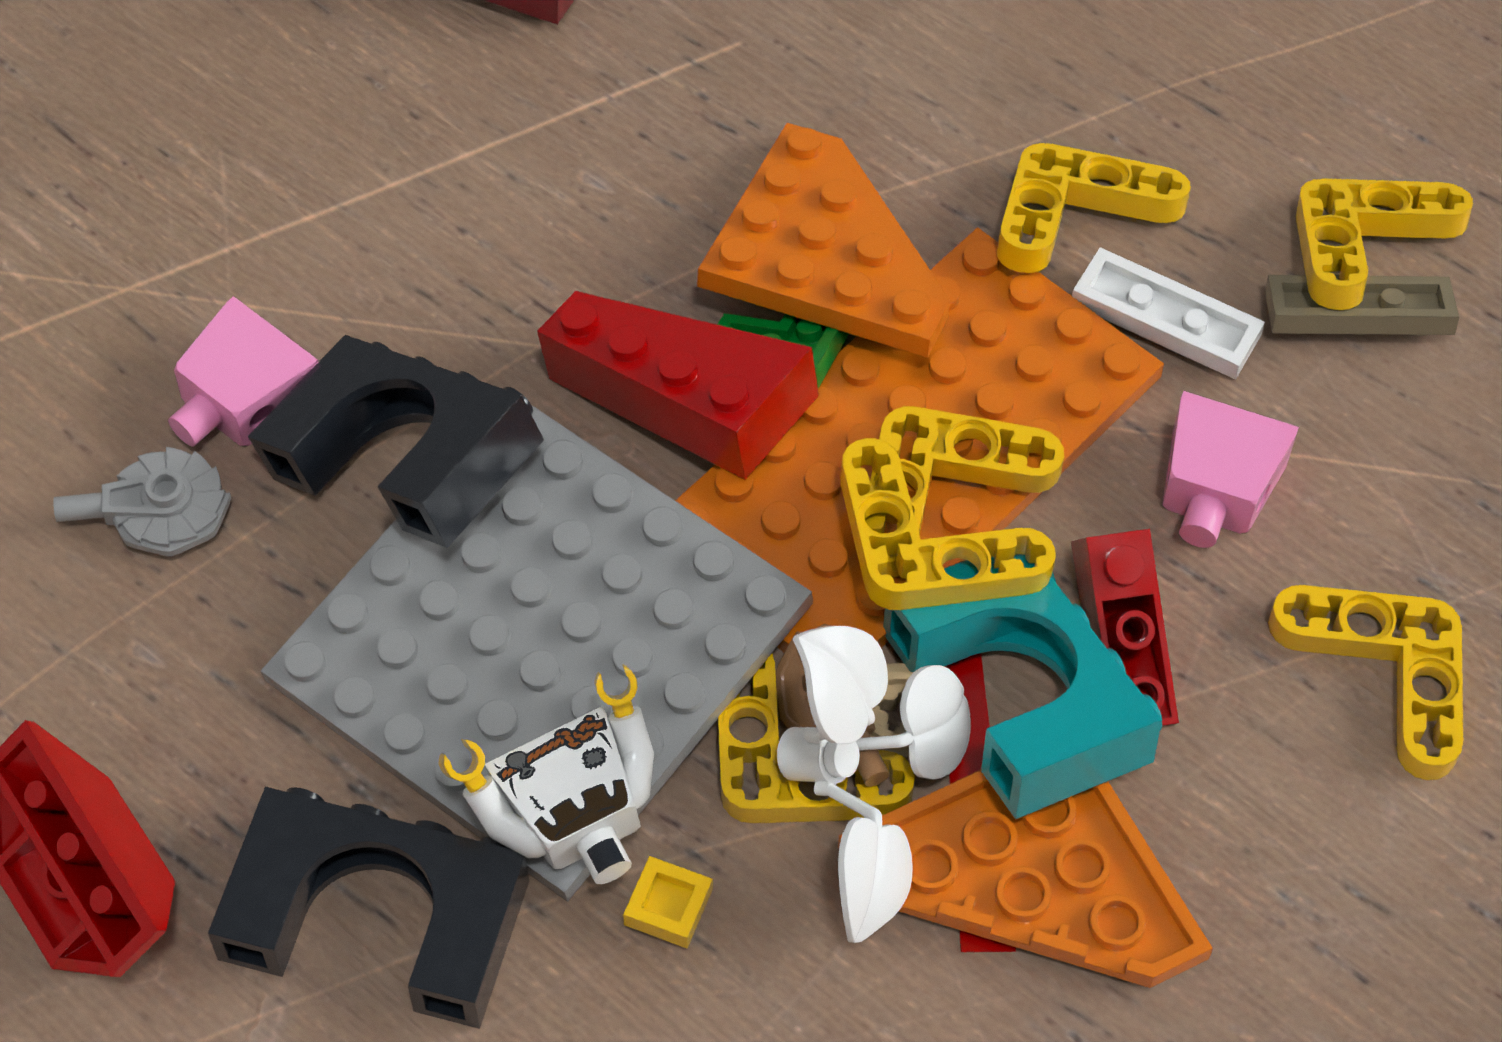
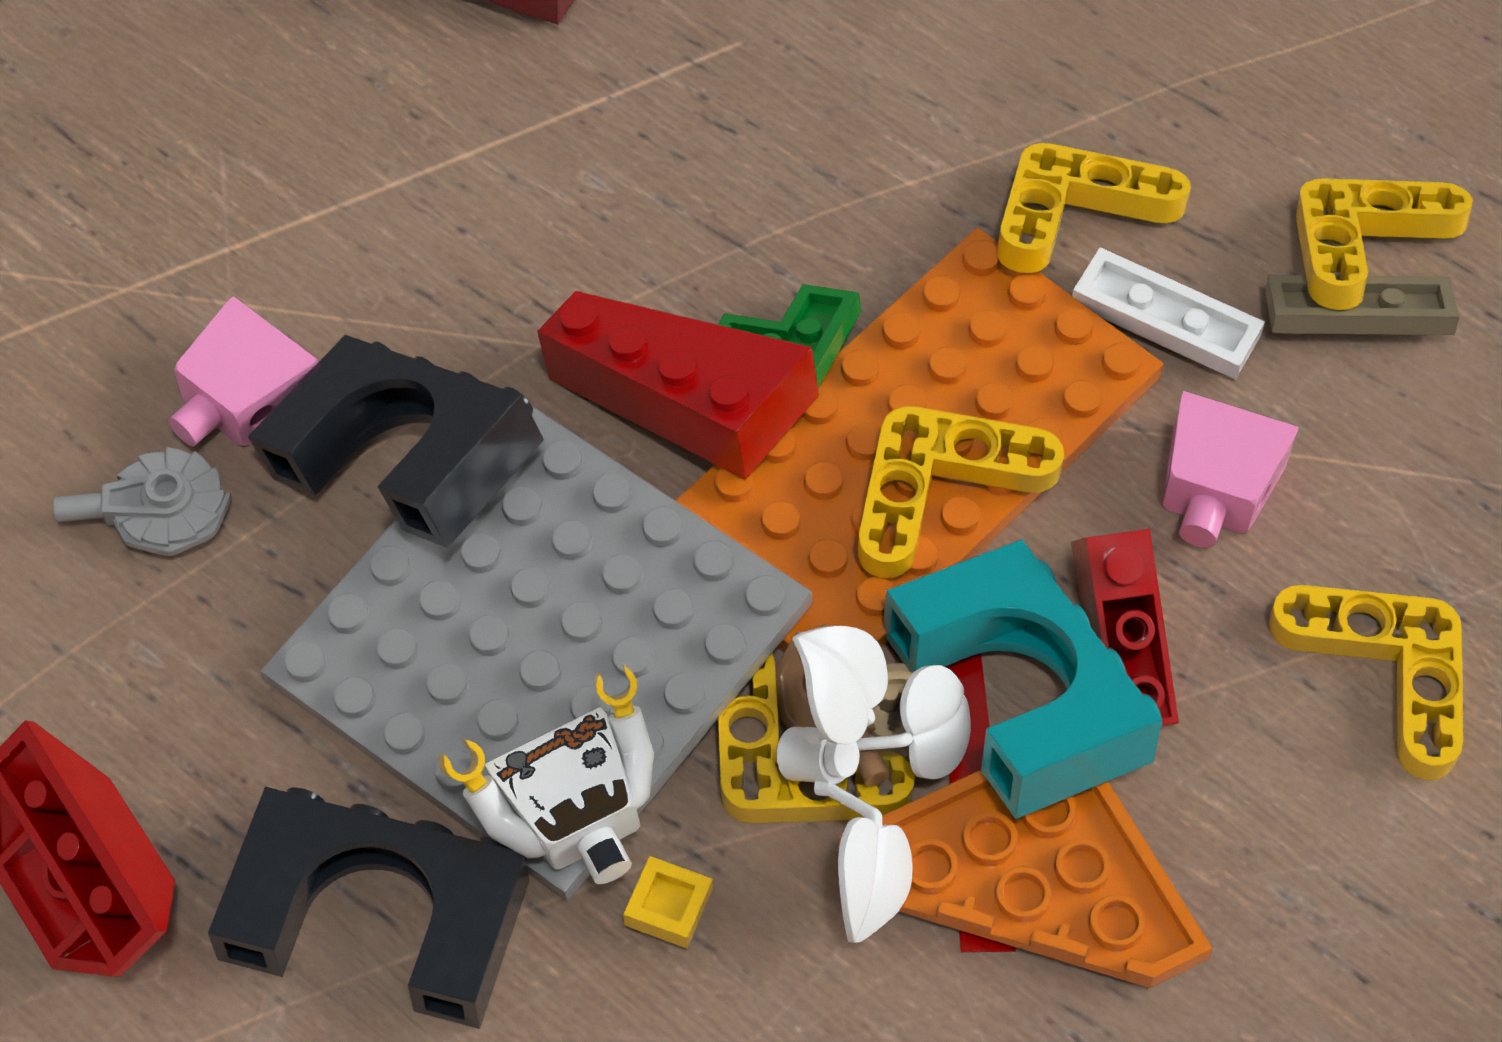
(825, 248): orange plate -> none
(922, 559): yellow beam -> none

